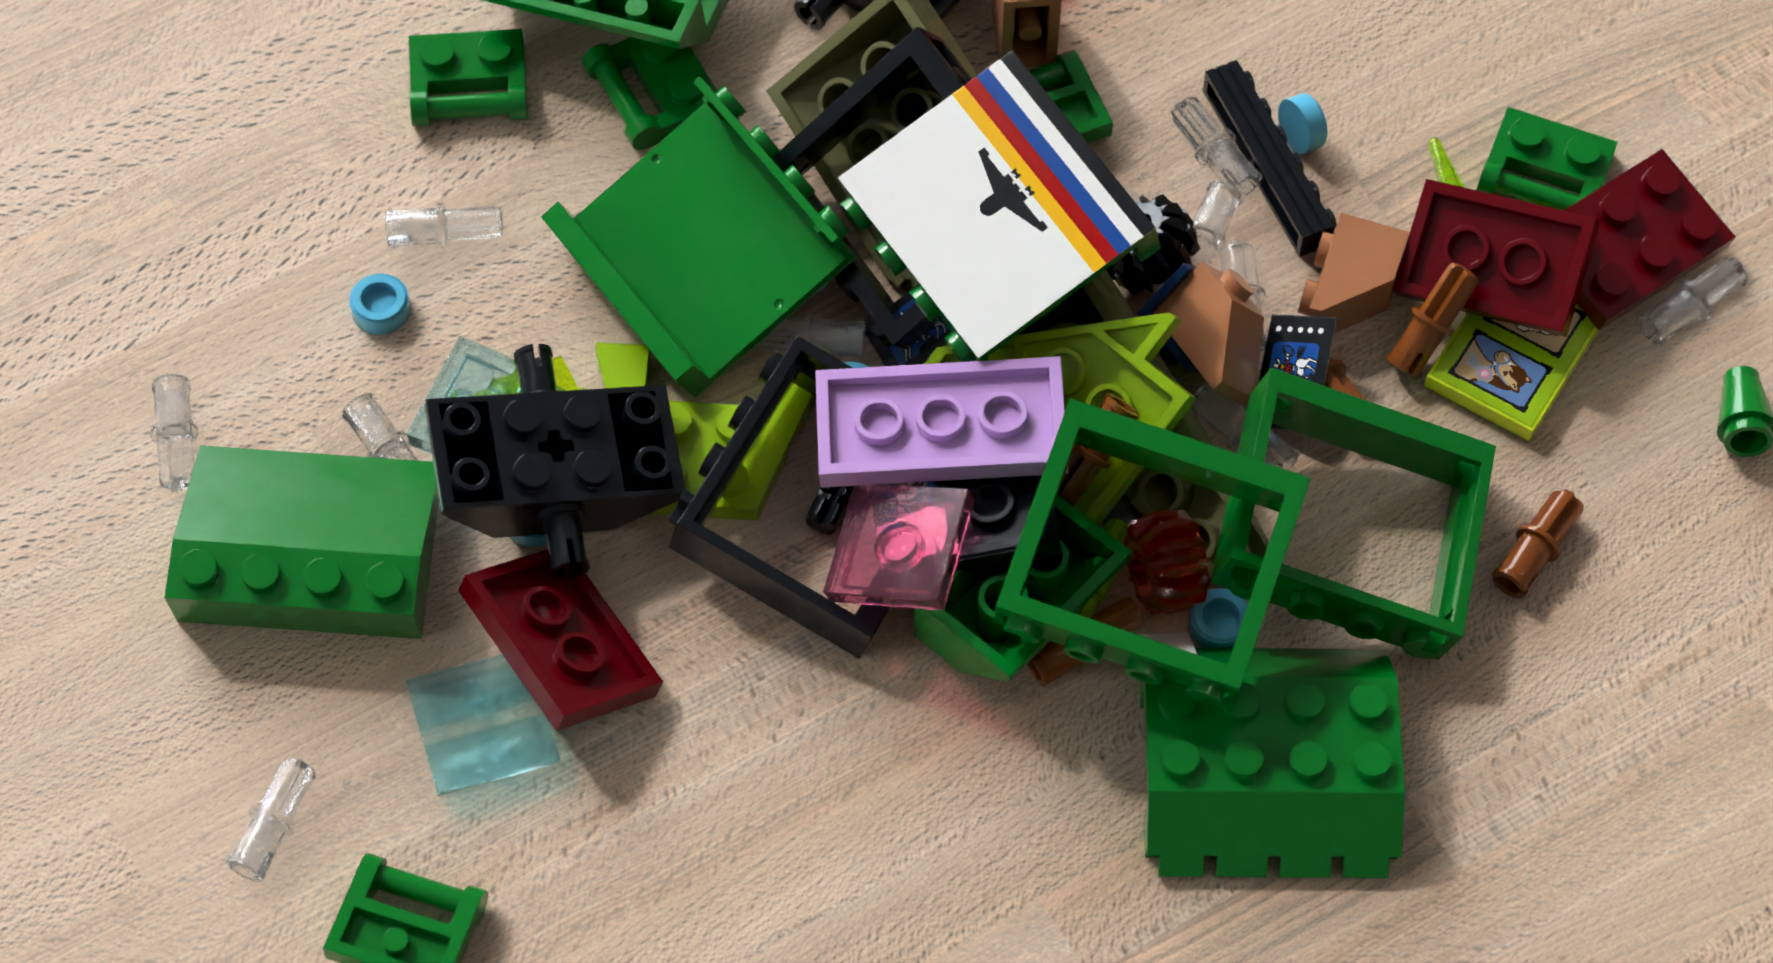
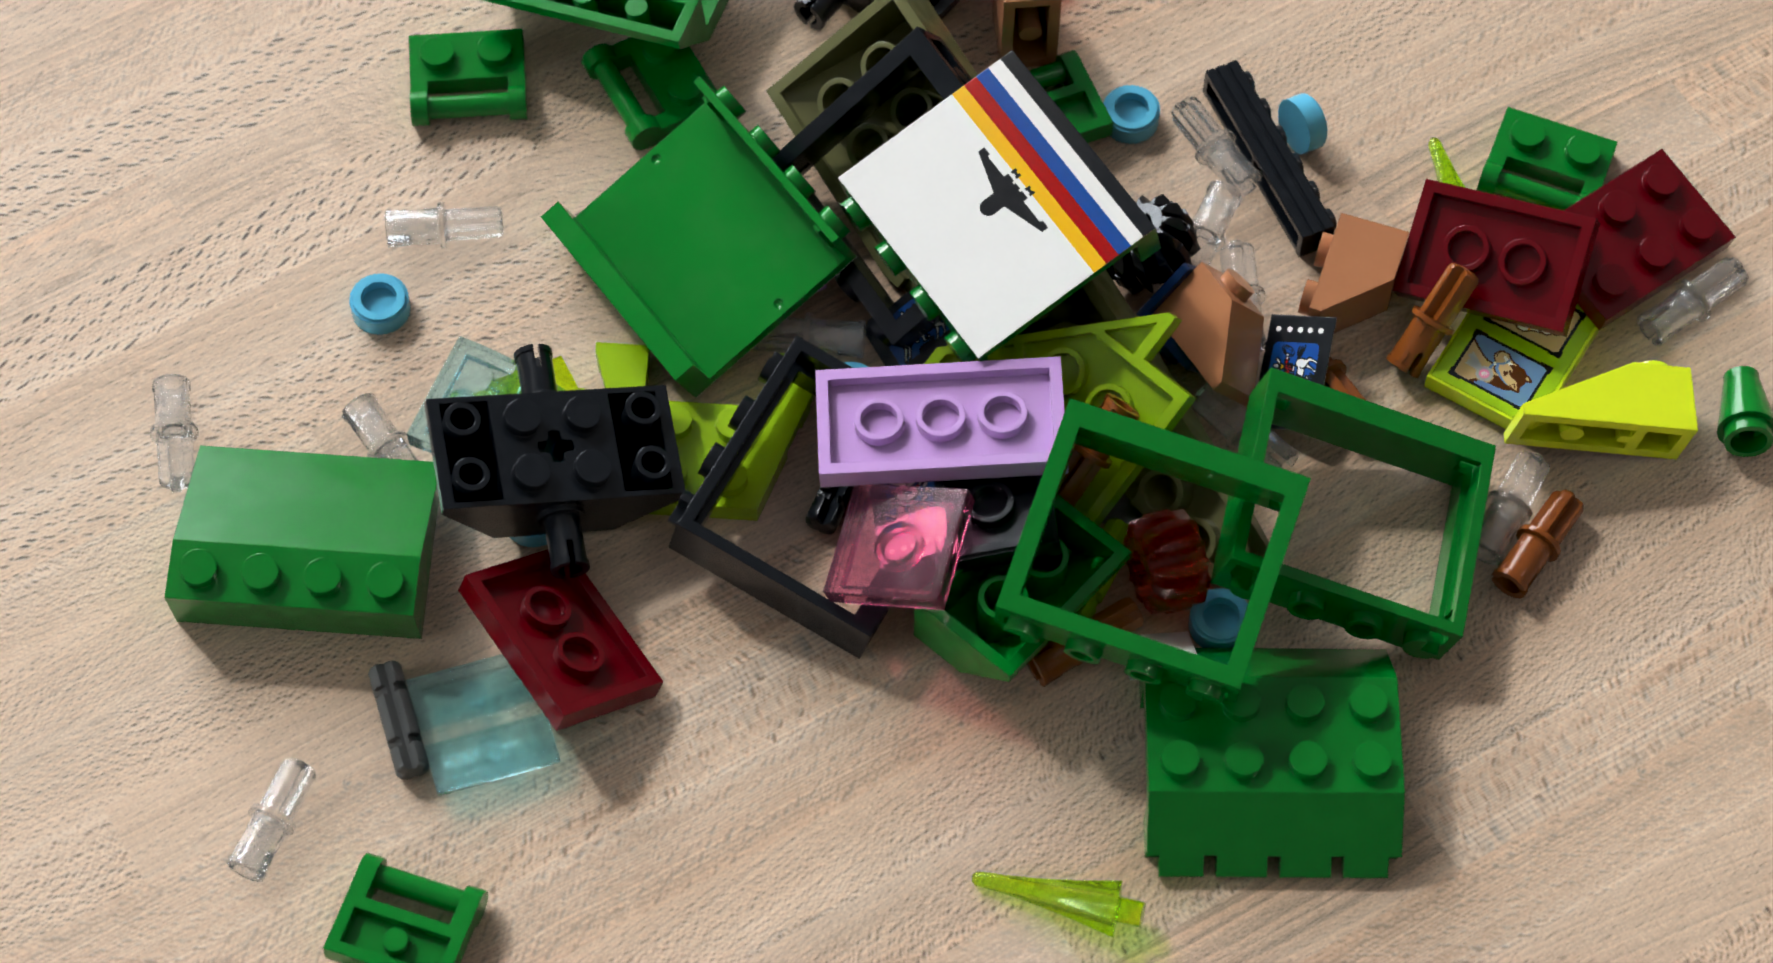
(398, 720): none -> dark grey axle
(1089, 902): none -> clear neon green piece
(1133, 113): none -> medium azure tile
(1511, 505): none -> clear axle
(1625, 411): none -> neon yellow slope

